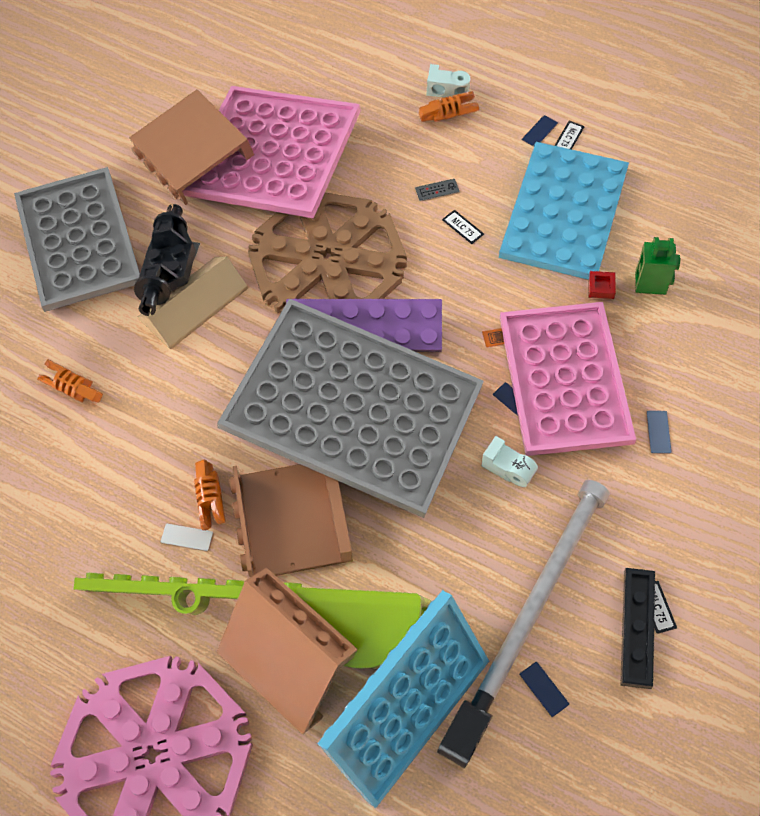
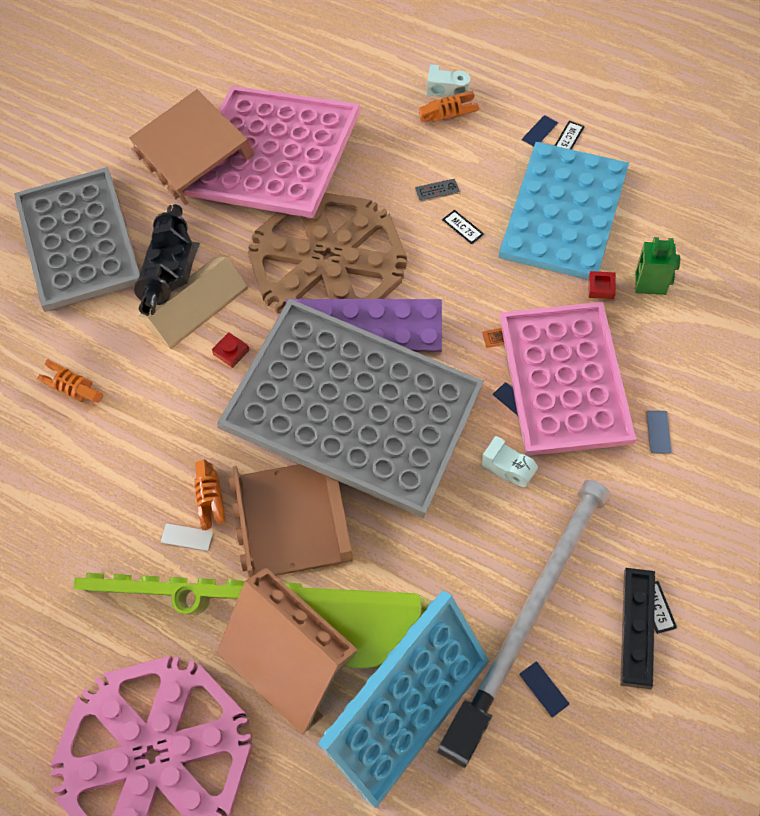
(230, 349): none -> red plate

